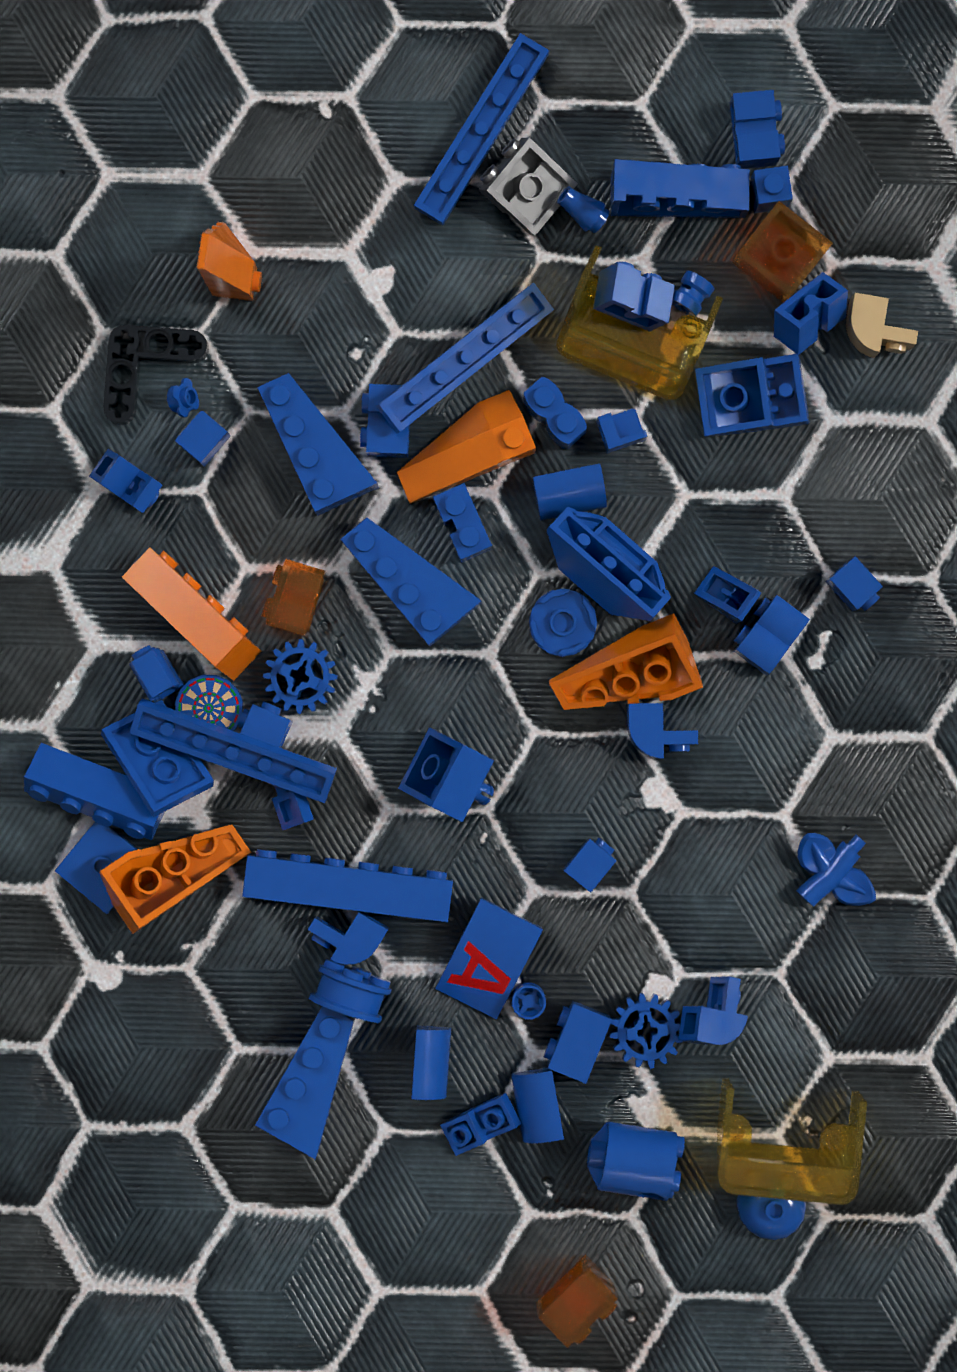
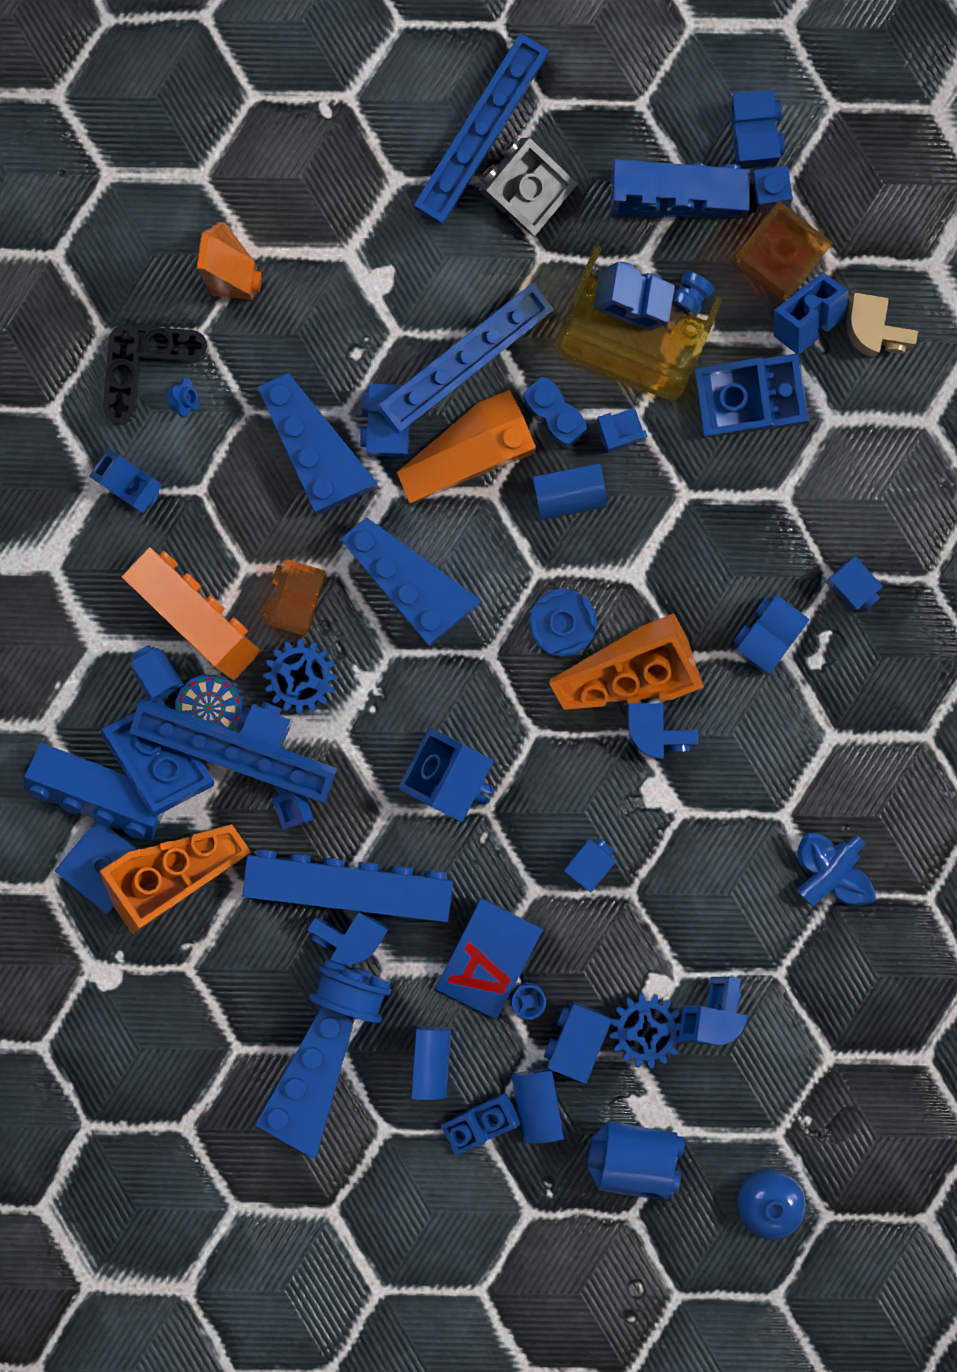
(202, 438): blue panel -> none
(458, 508): blue brick -> none
(577, 1302): clear orange brick -> none
(585, 210): blue cone -> none
(607, 565): blue wedge -> none
(727, 594): blue slope -> none
(788, 1171): clear yellow windscreen -> none

